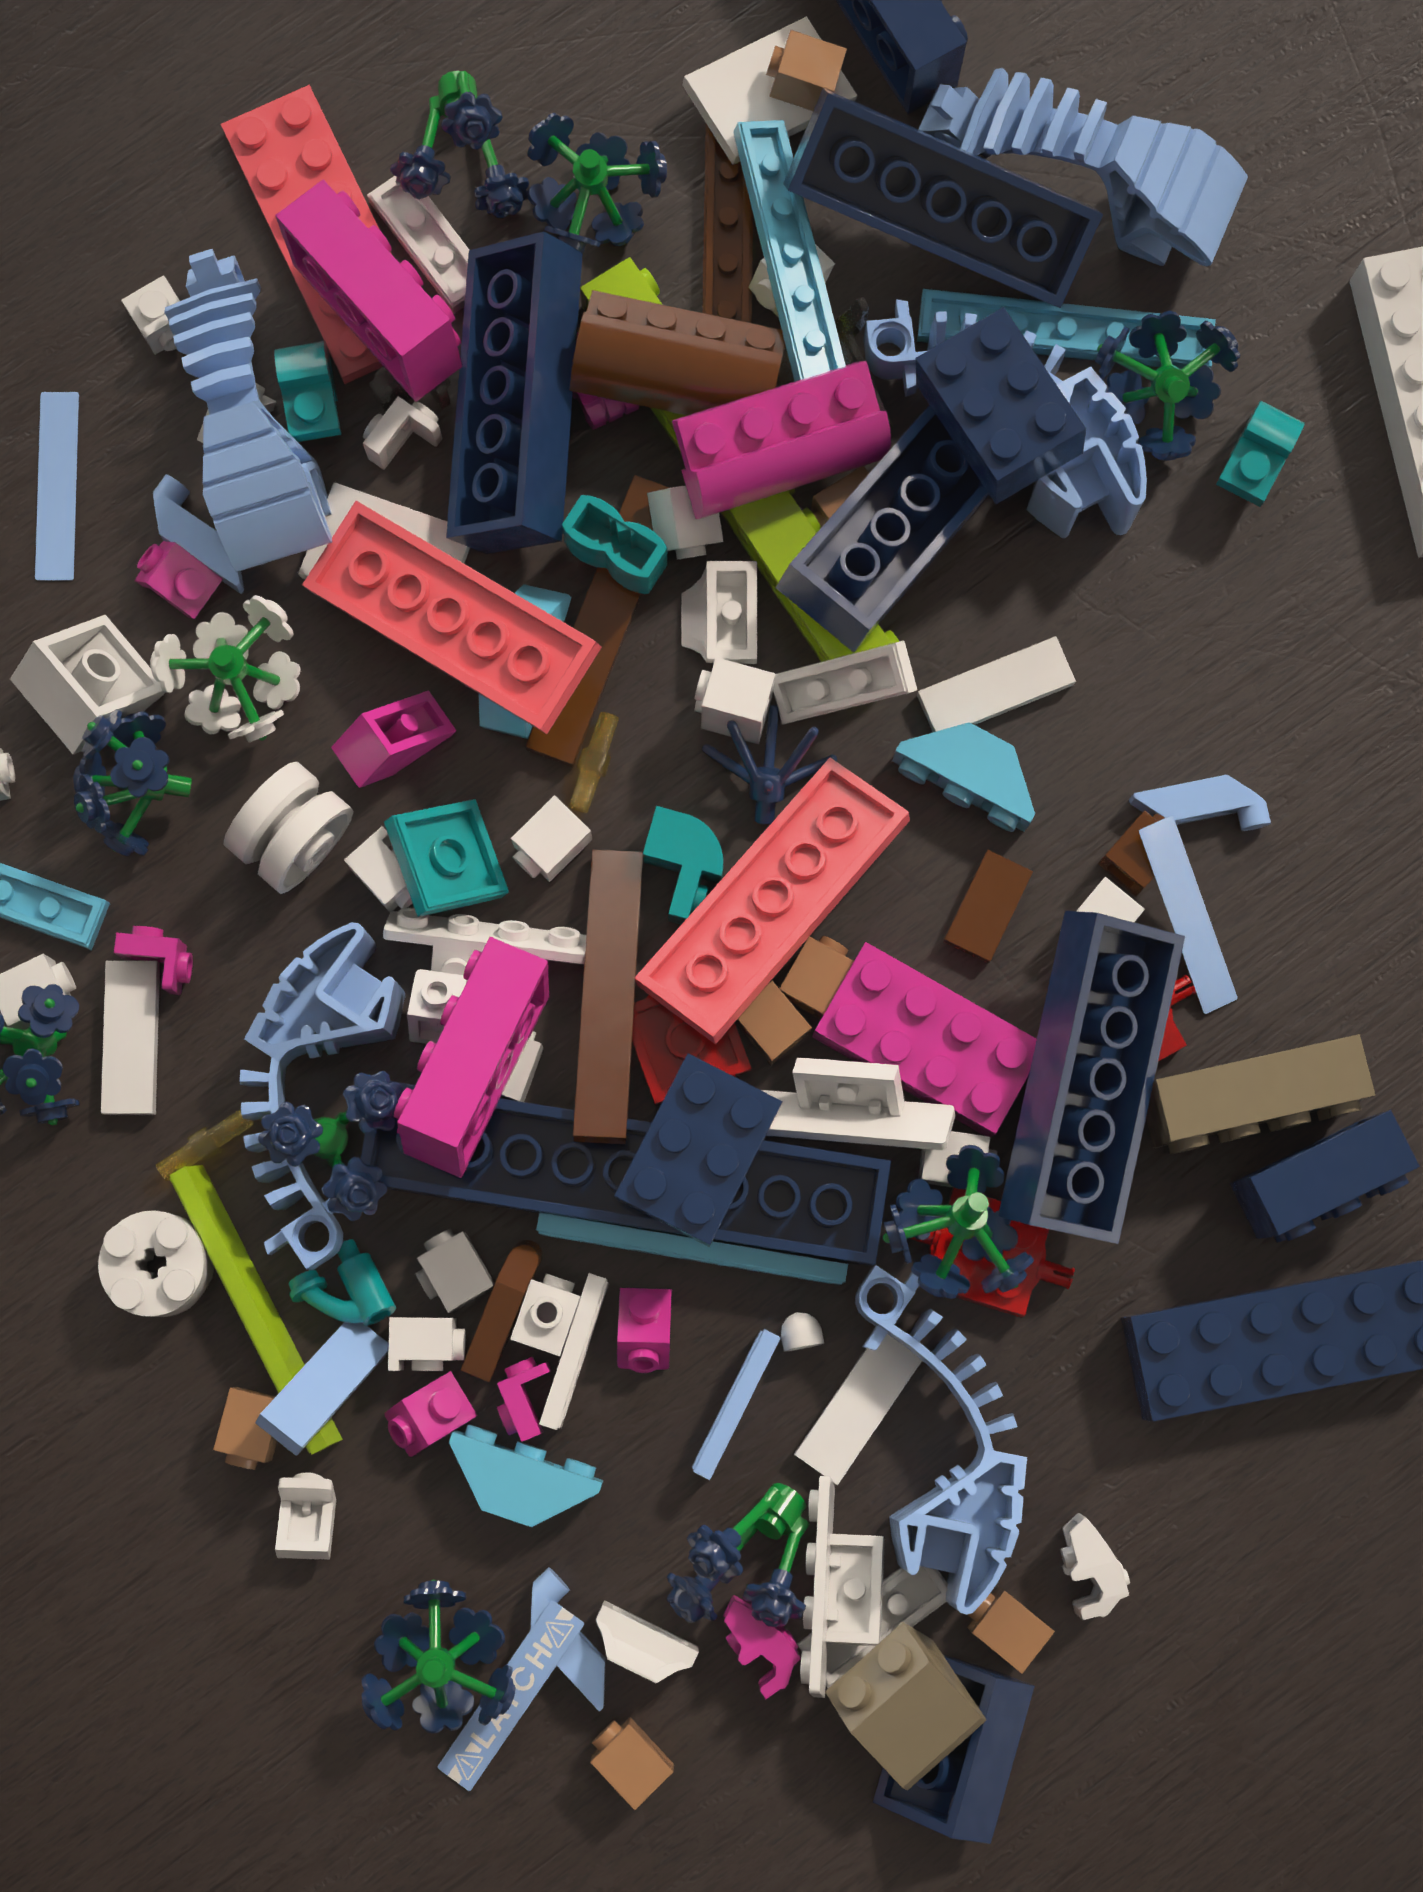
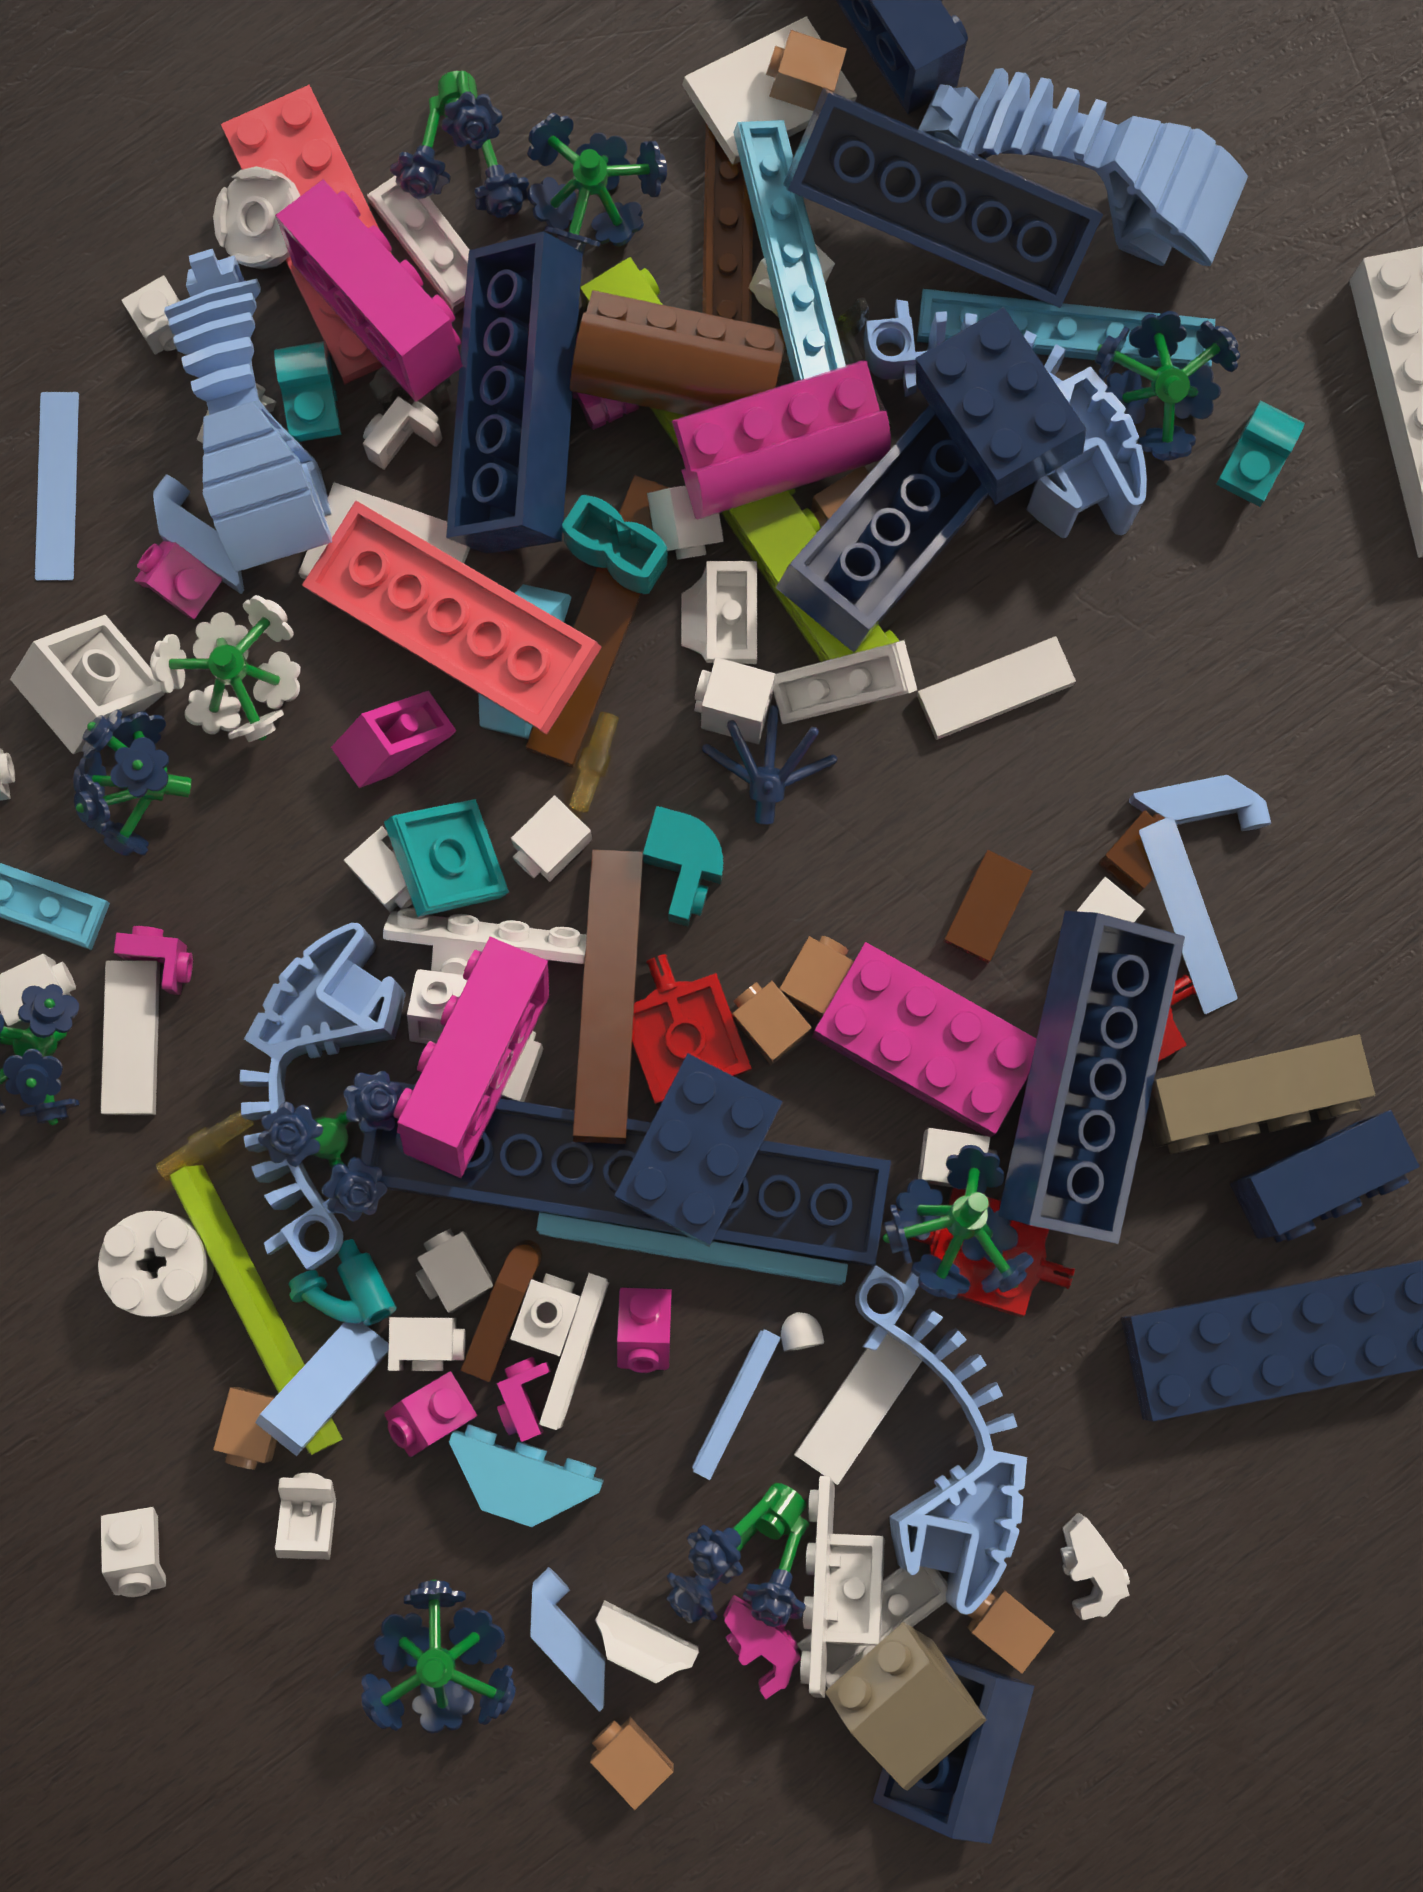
(131, 1552): none -> white bracket
(247, 218): none -> white tile
(288, 827): white wheel -> none
(531, 1668): light blue sticker -> none
(772, 900): coral plate -> none
(858, 1106): white bracket -> none
(971, 770): medium azure slope -> none

